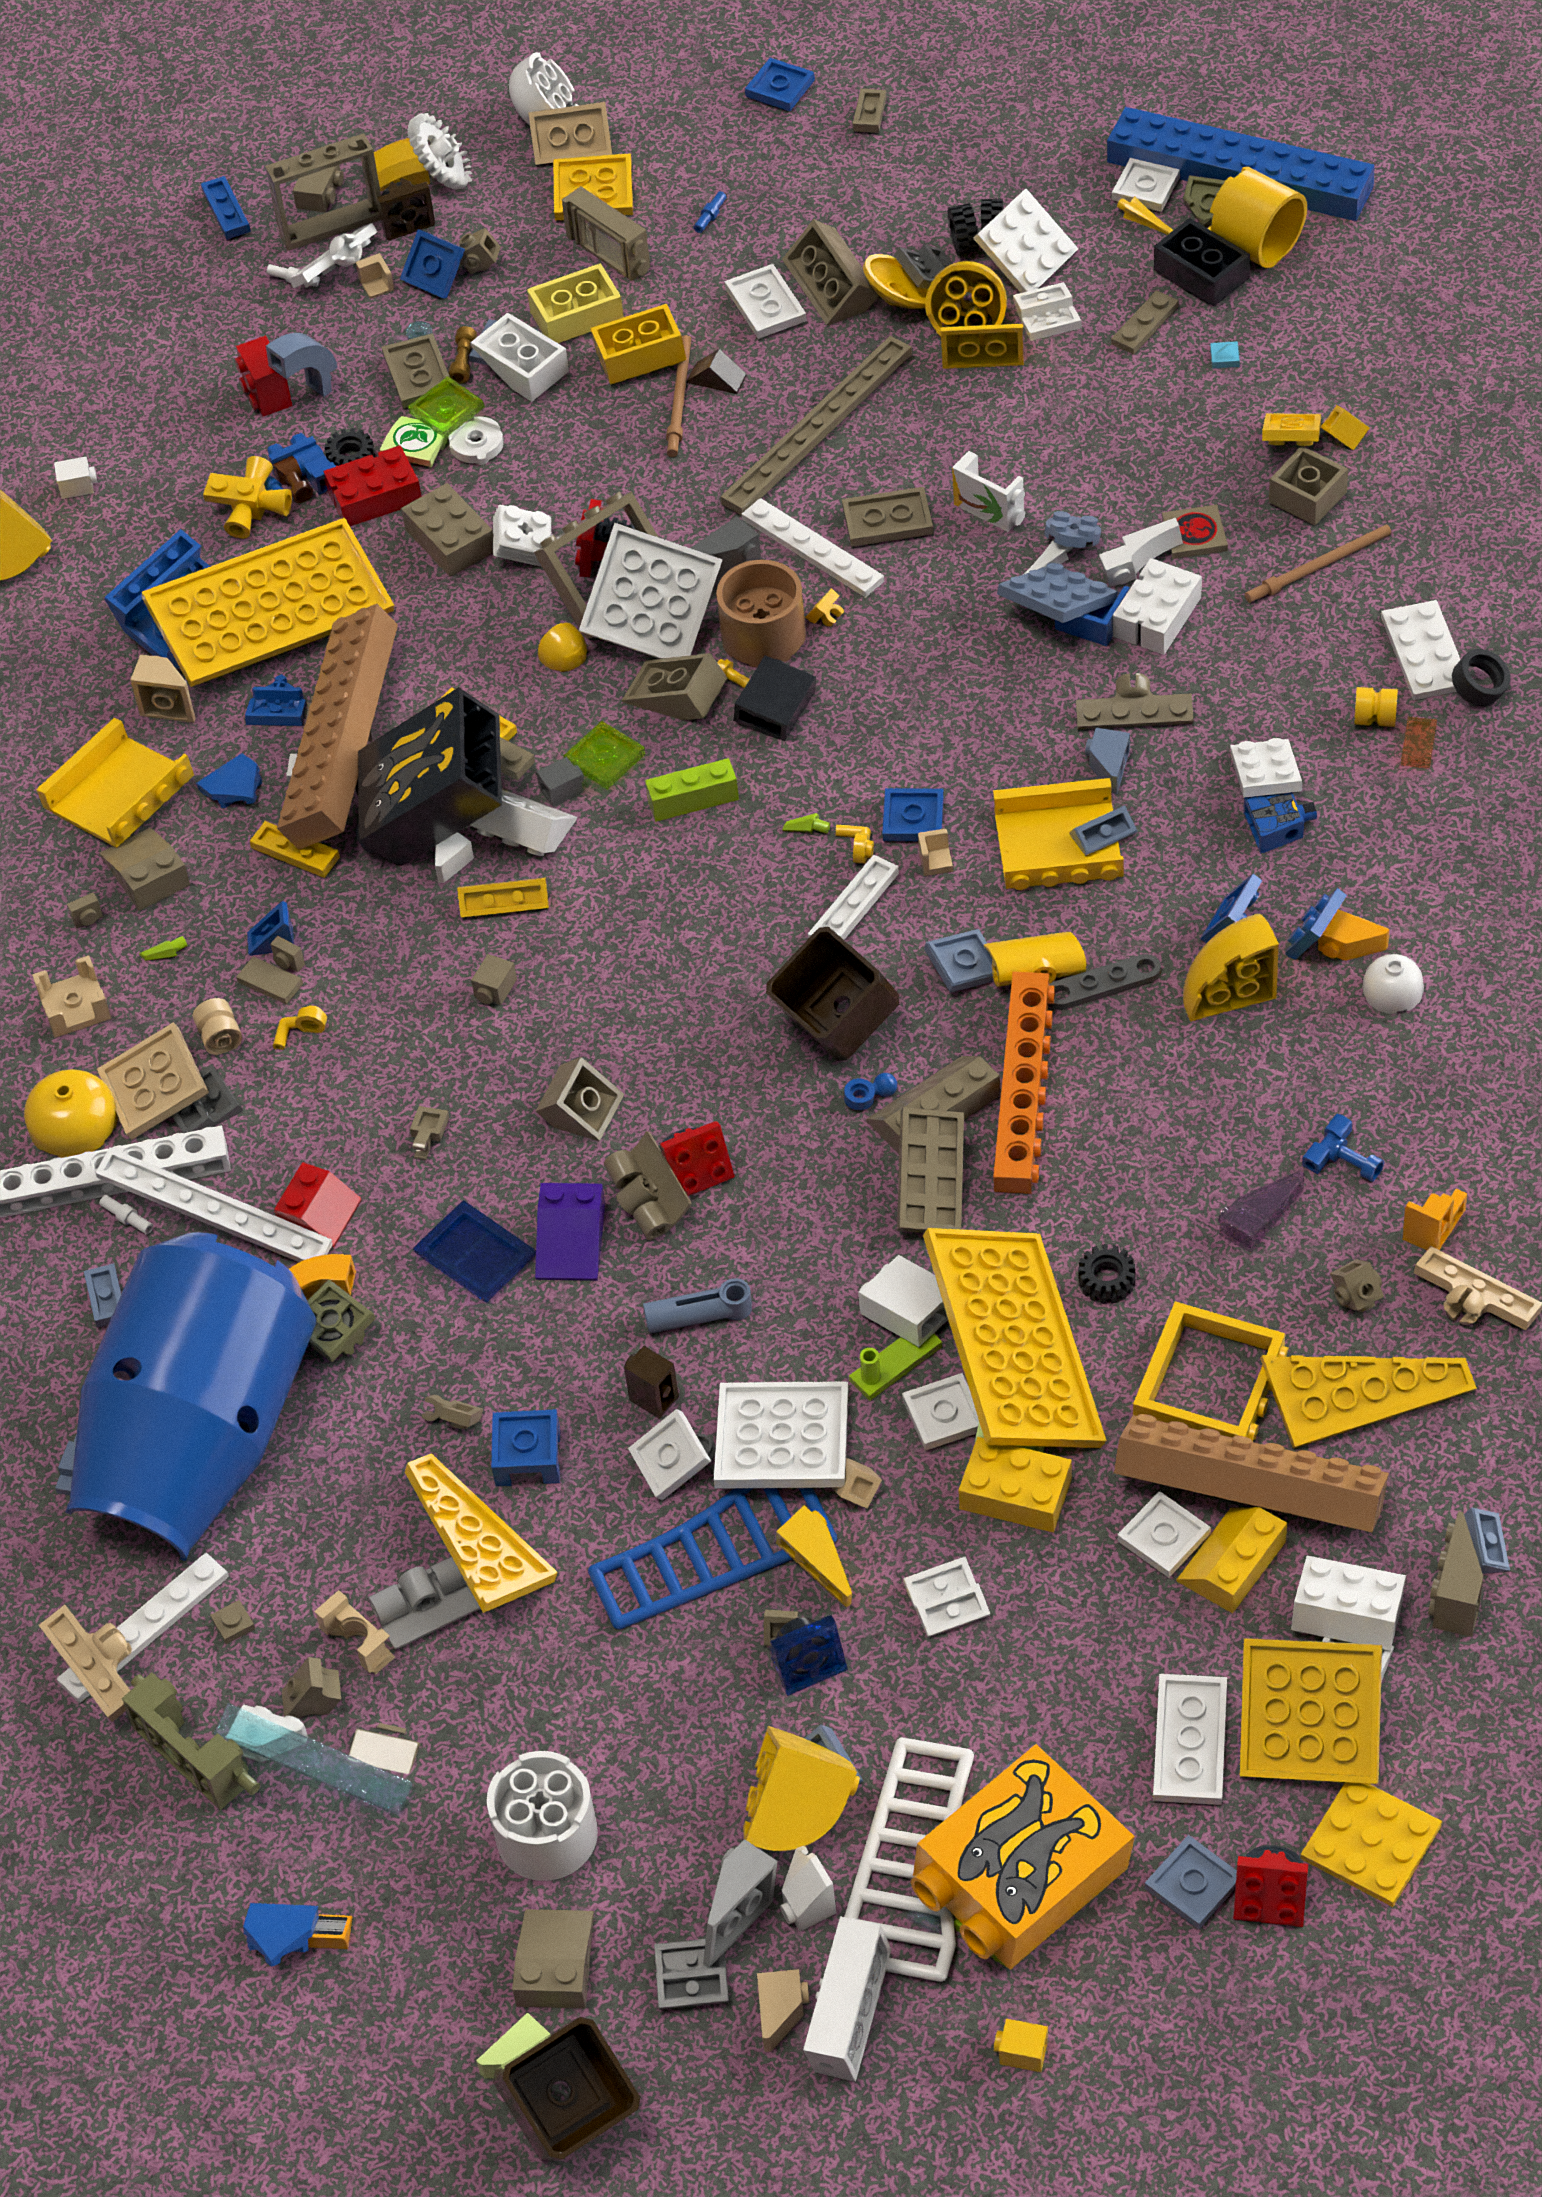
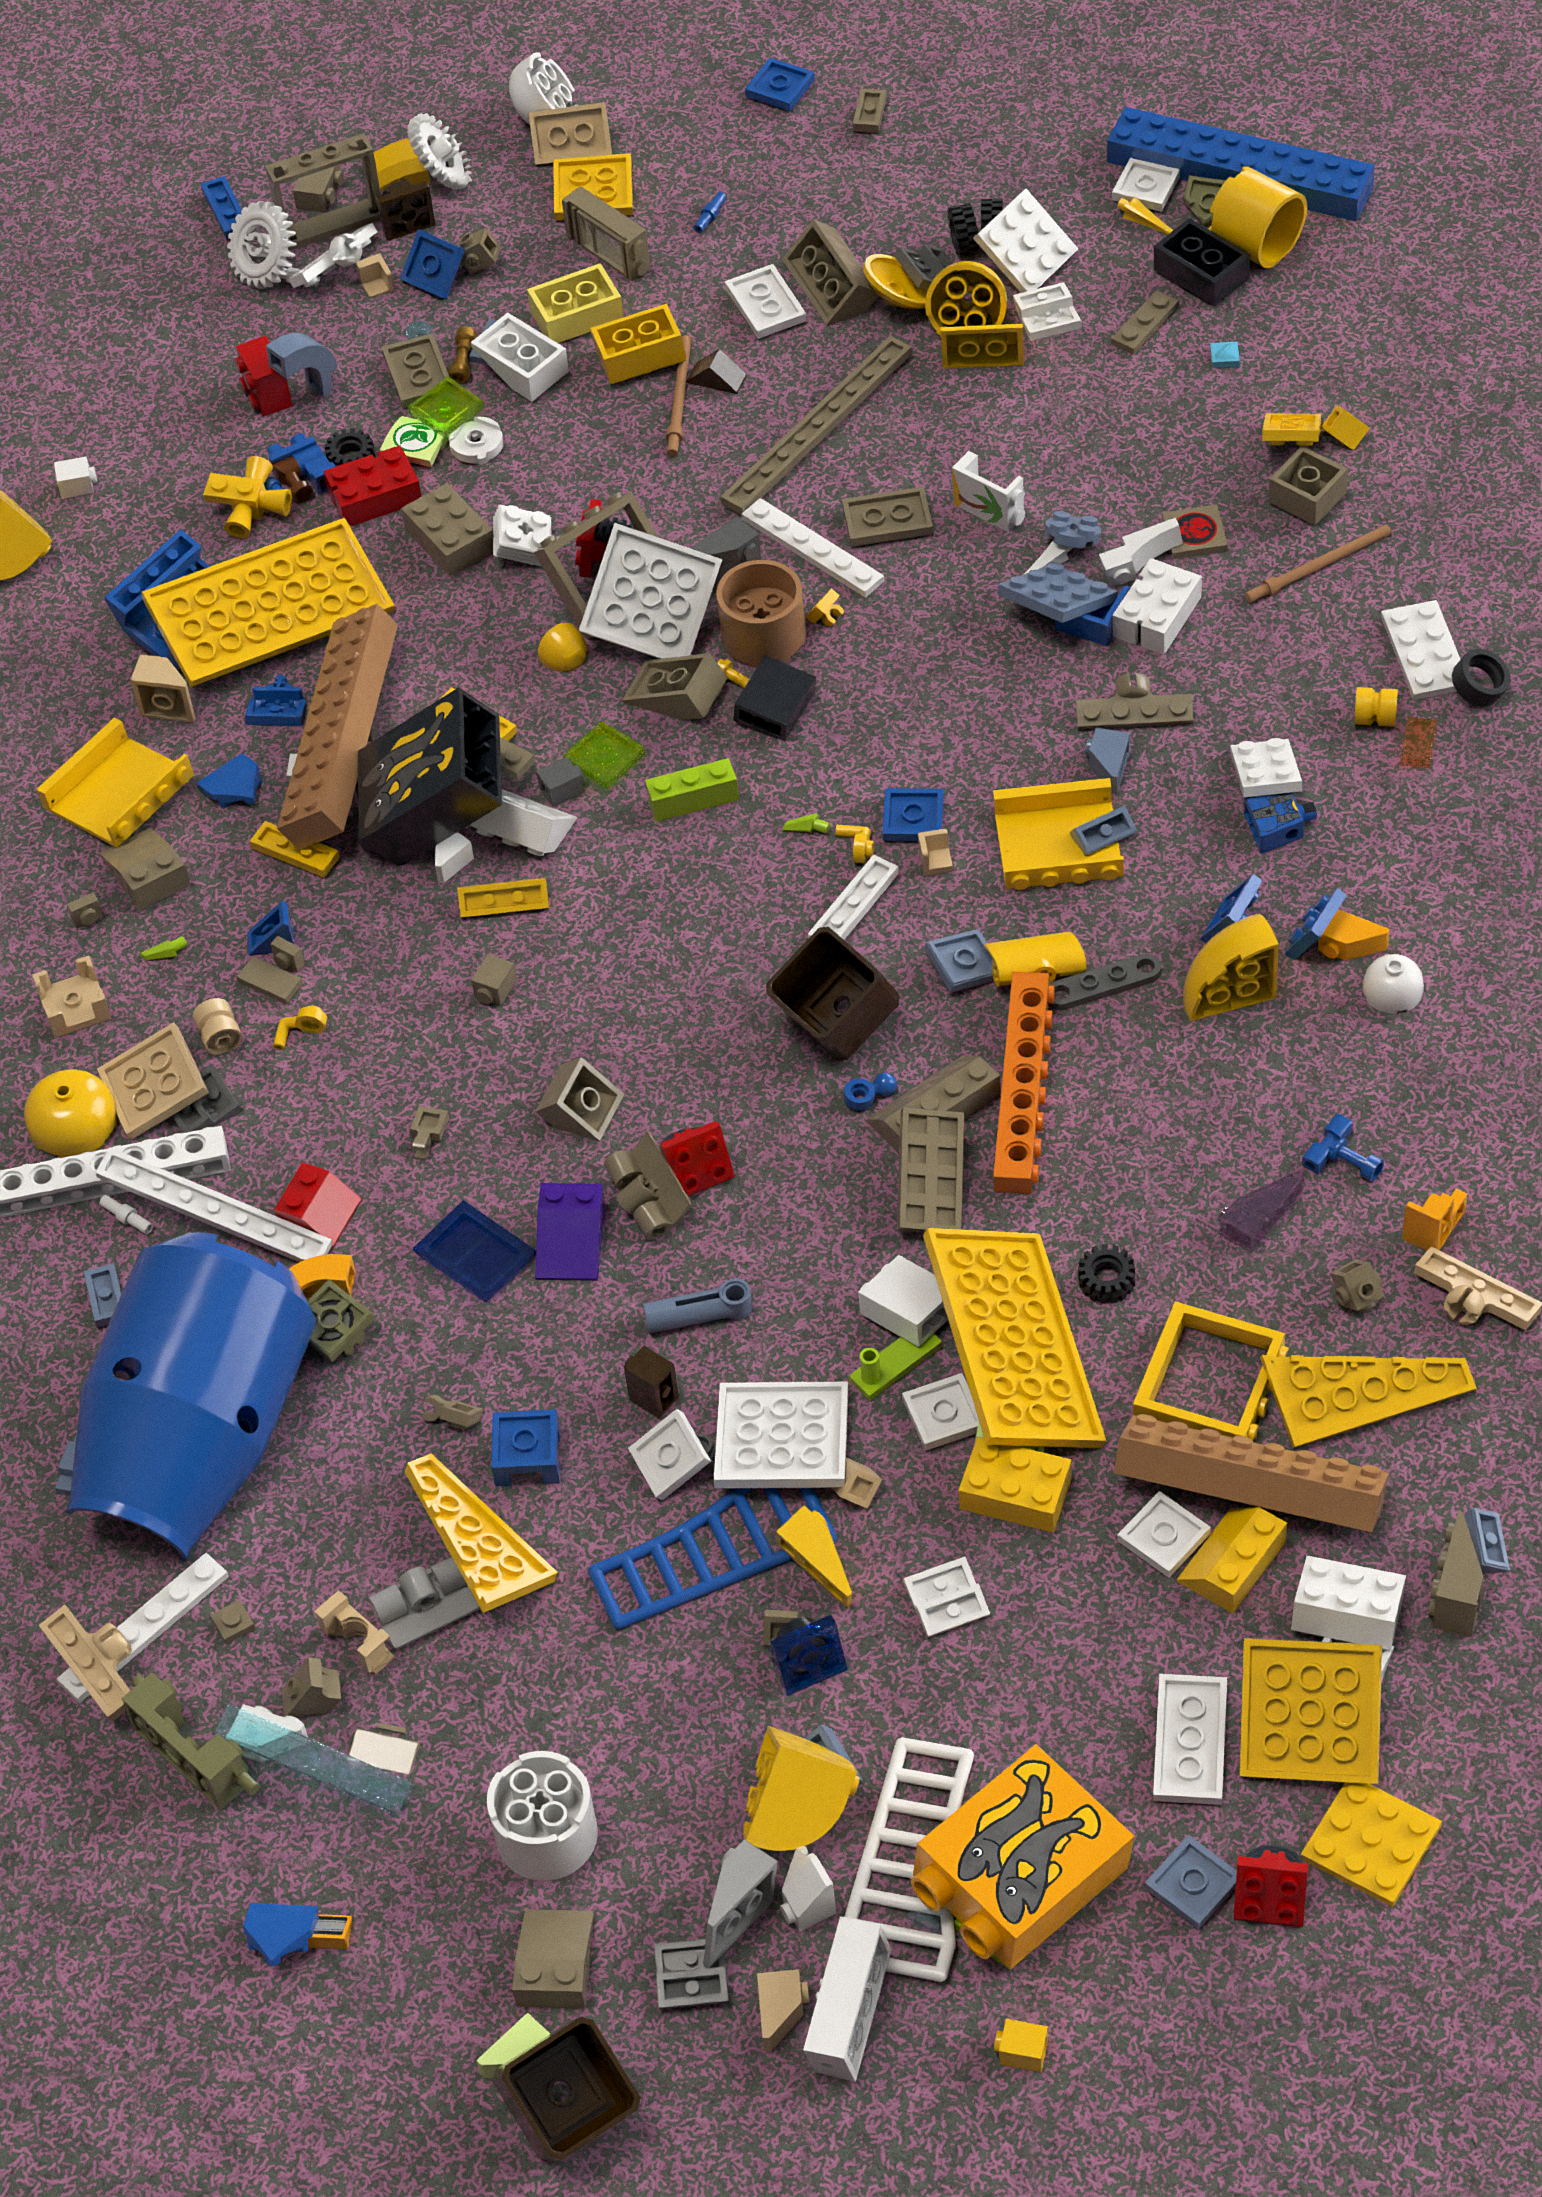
(266, 272): none -> white gear

